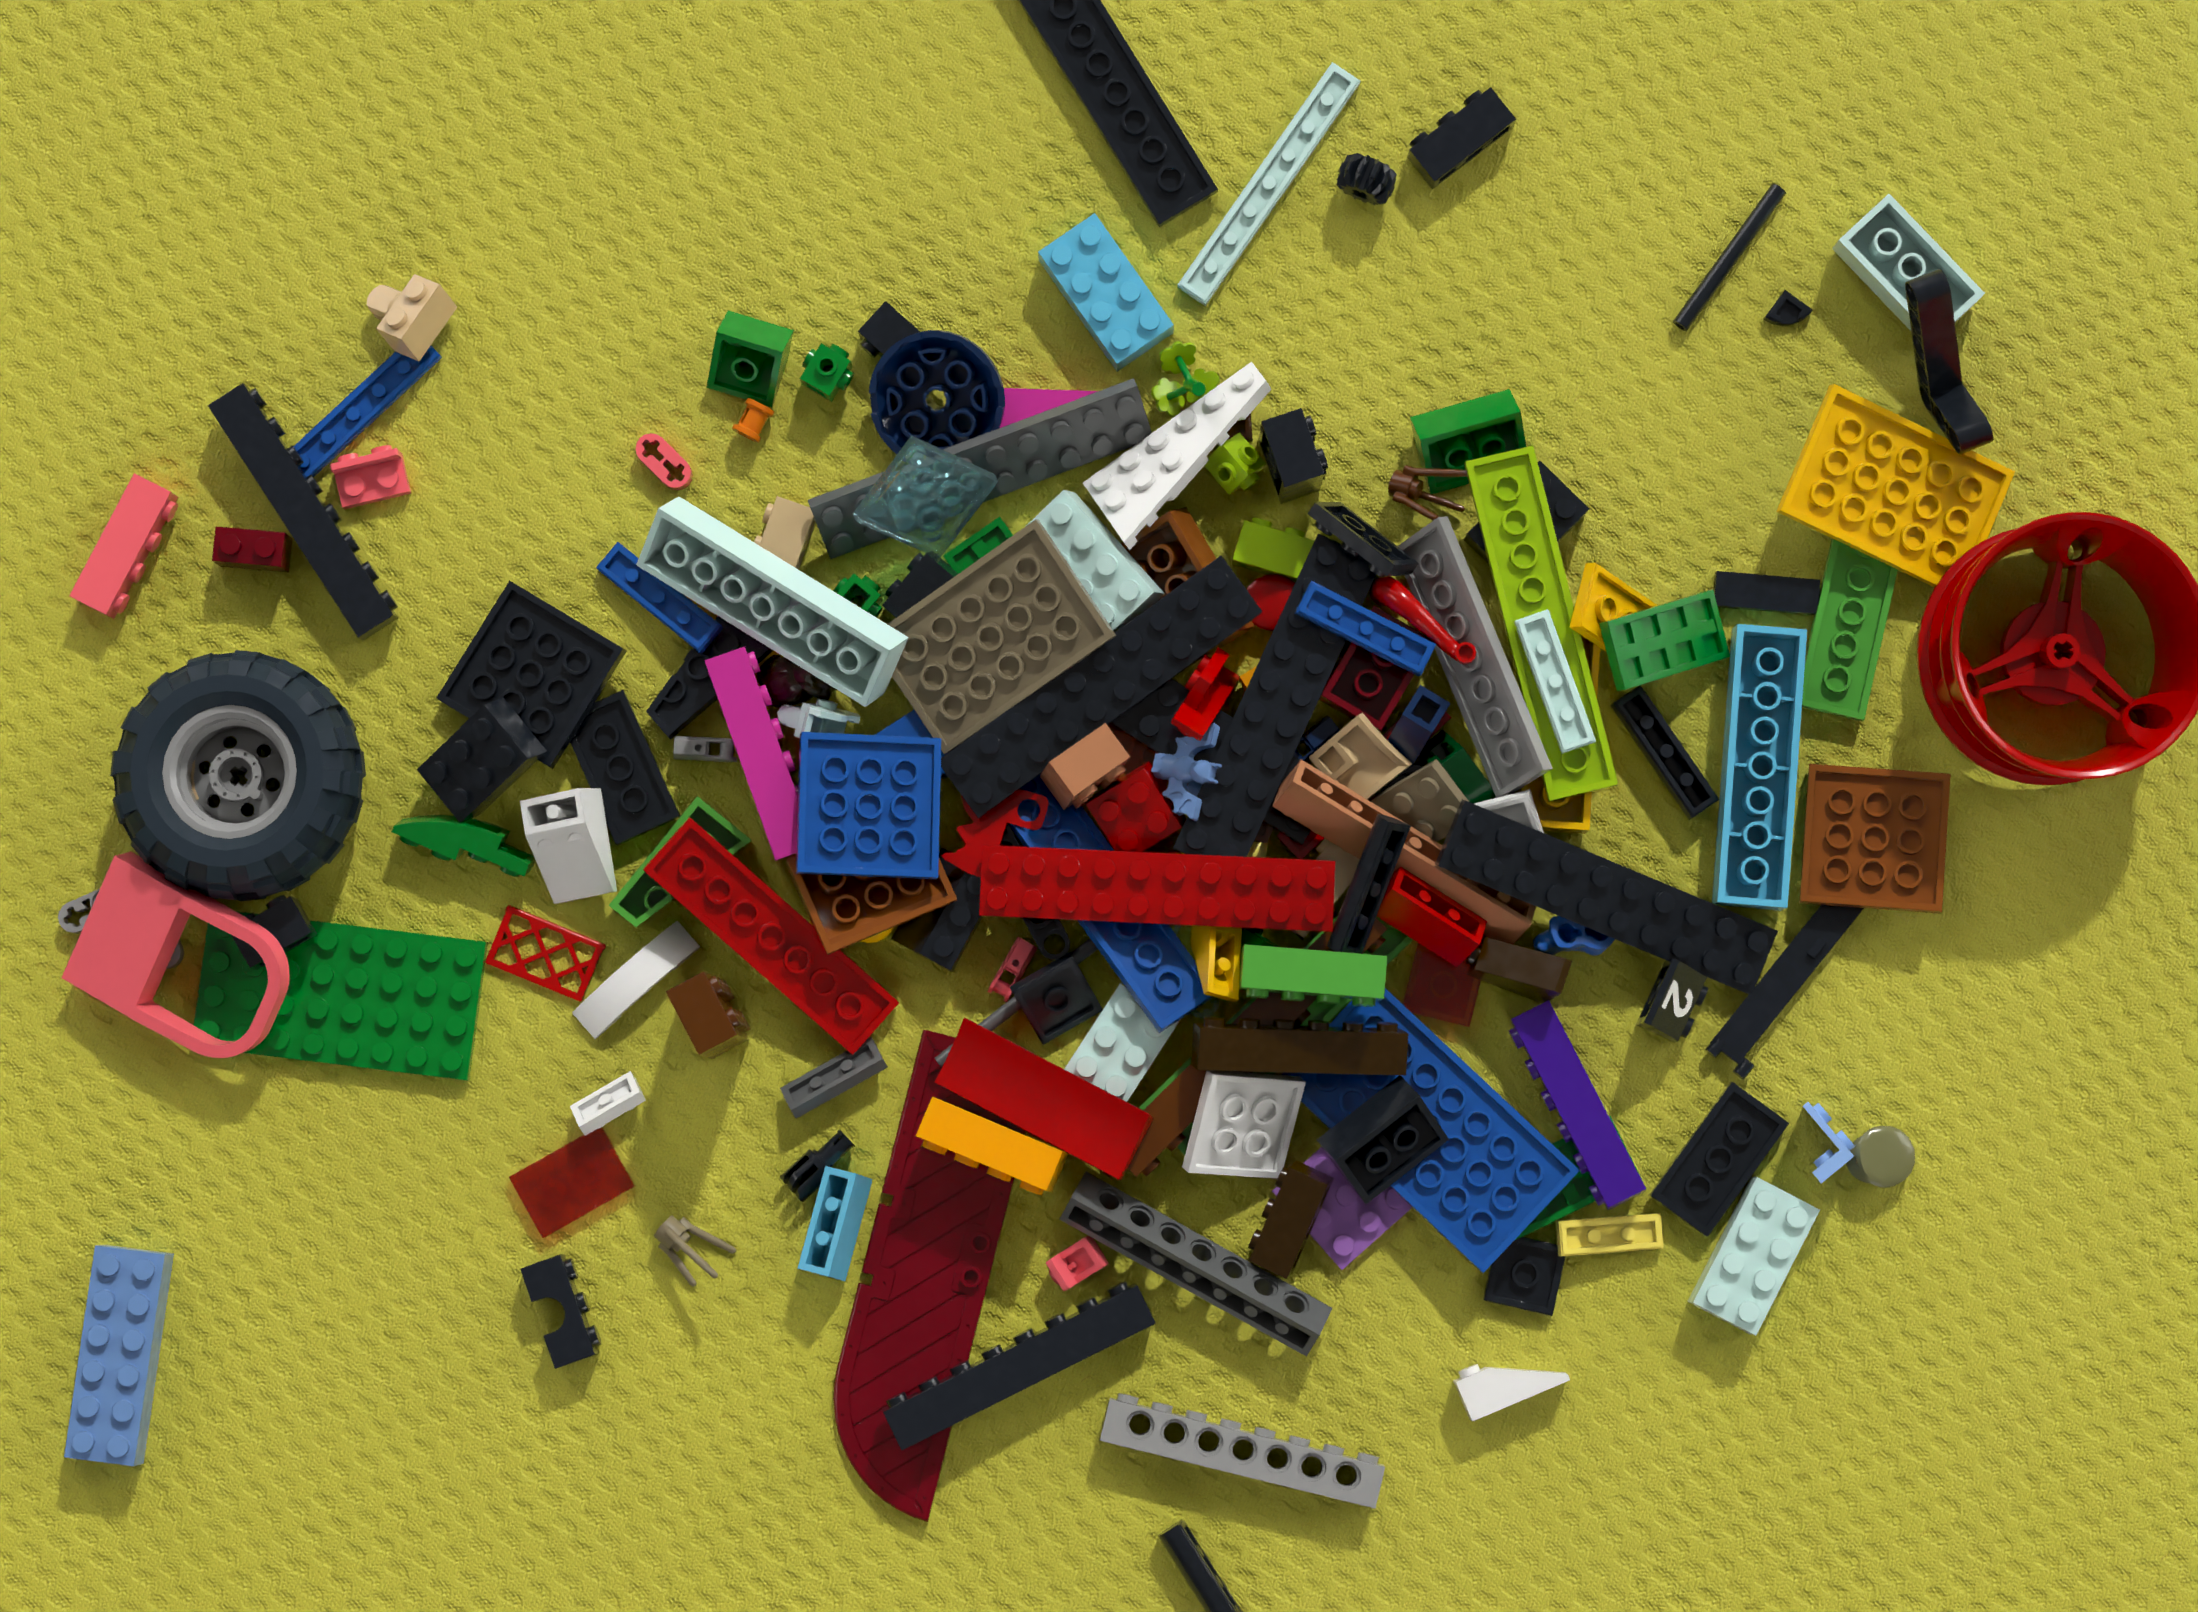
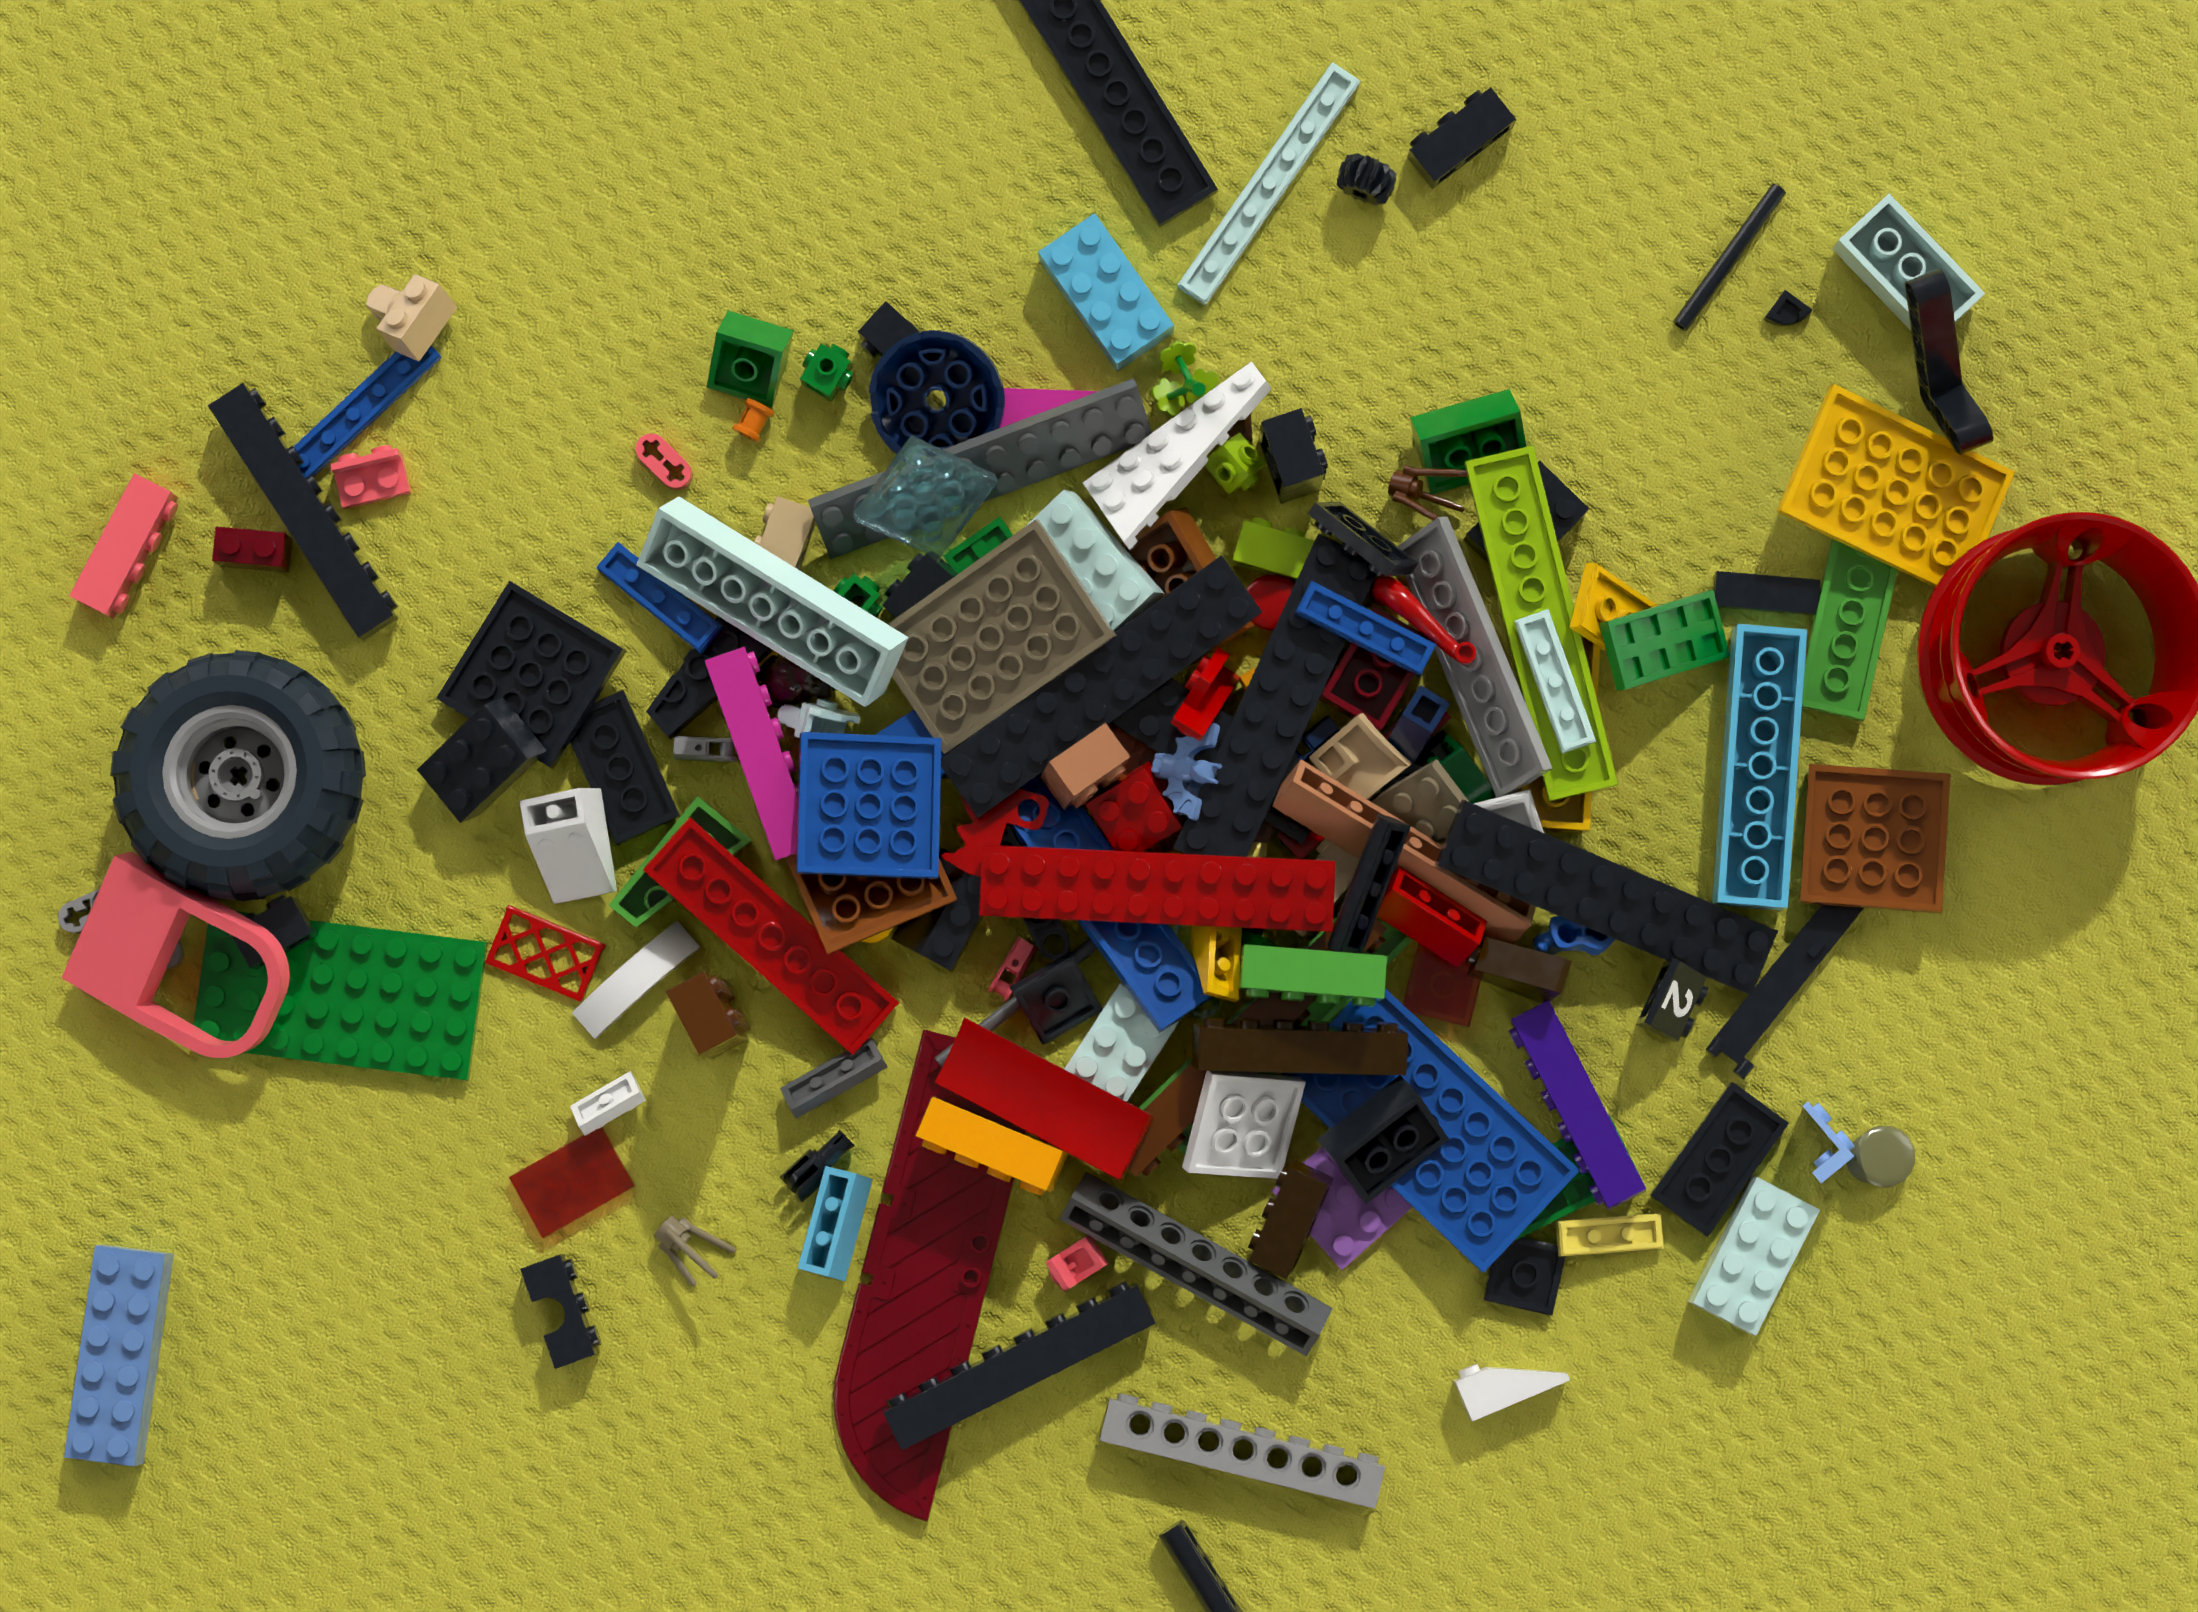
(450, 838): green slope -> none
(1664, 752): black brick -> none

